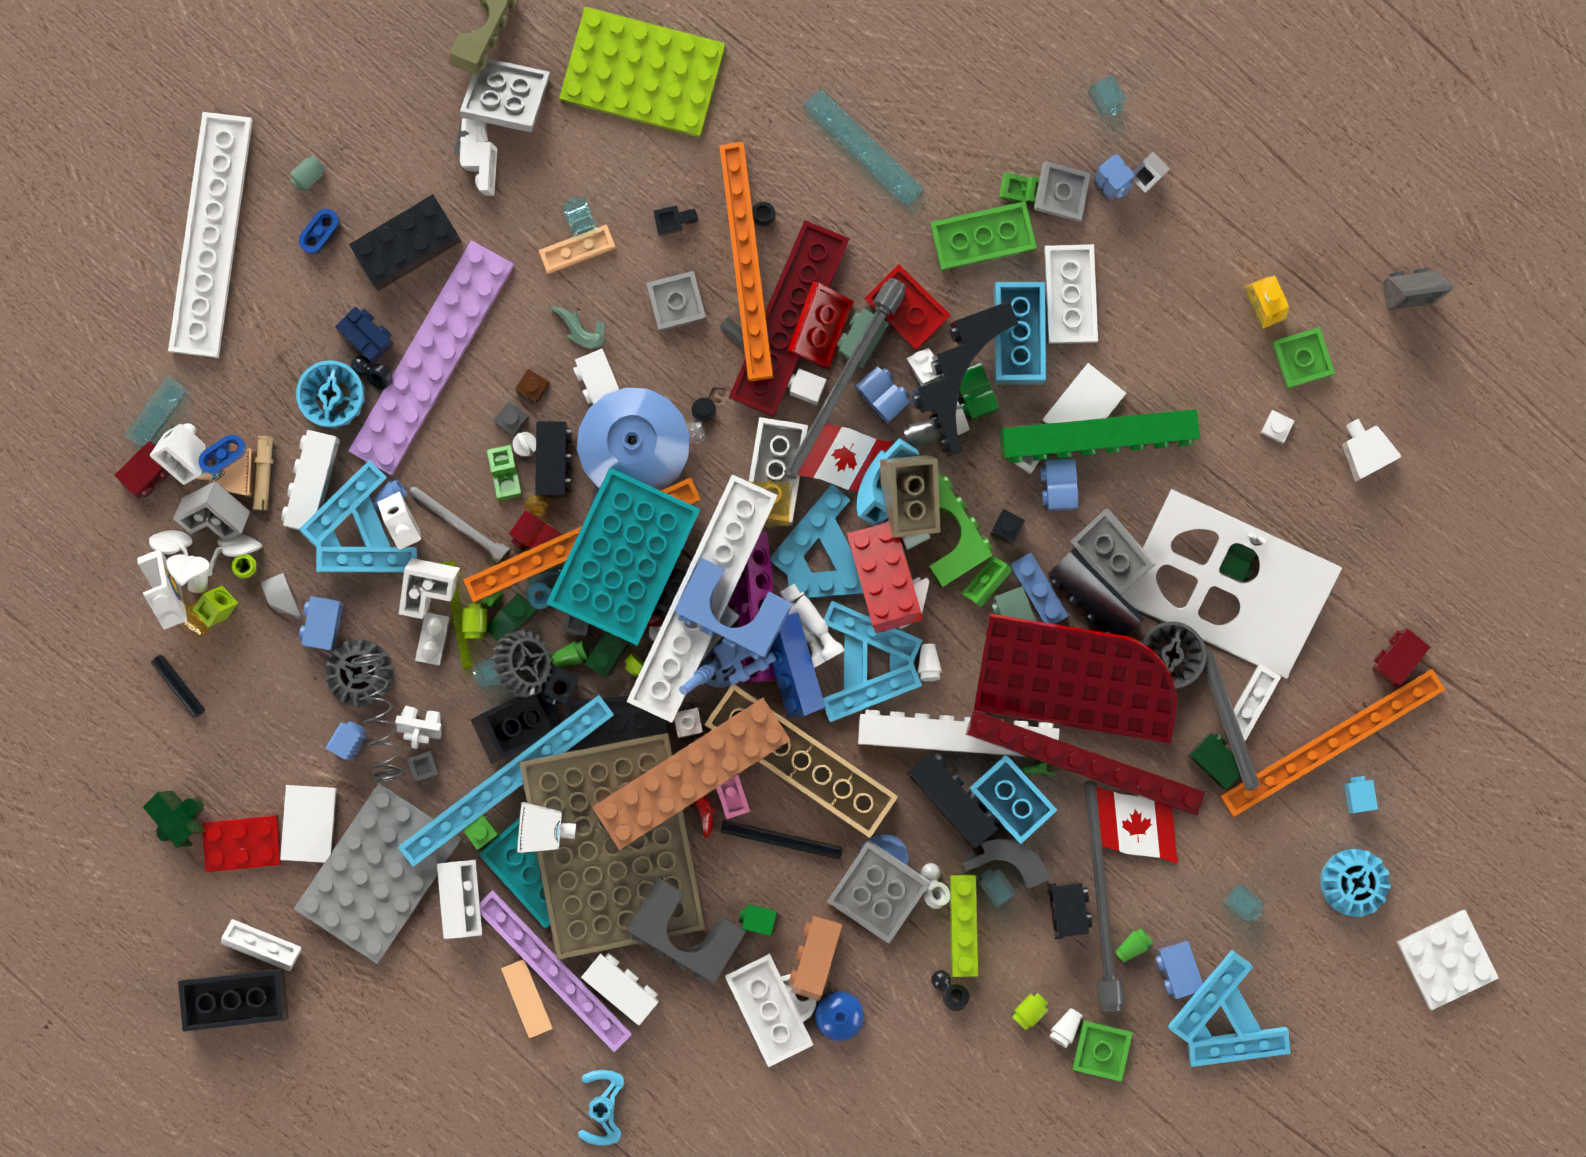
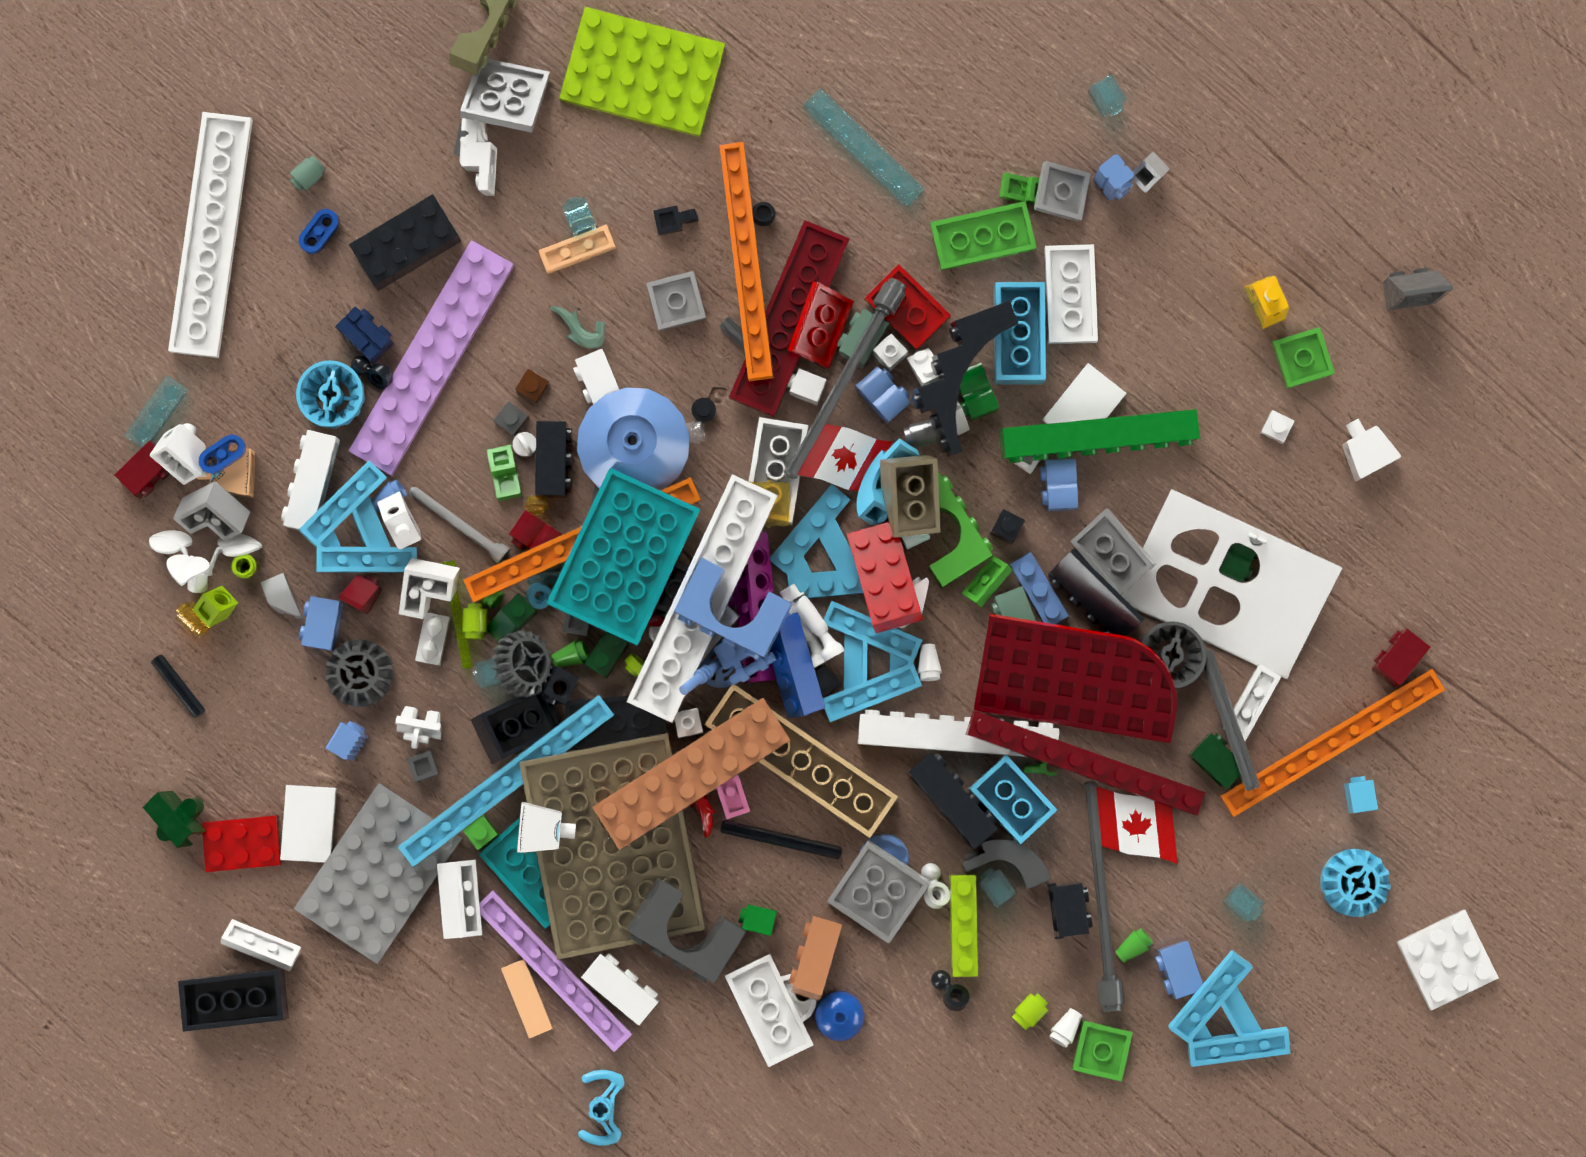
(166, 596): white panel -> none
(262, 473): tan pin -> none
(361, 593): none -> dark red slope
(377, 659): dark grey piece -> none
(826, 680): none -> black plate
(890, 352): none -> white brick

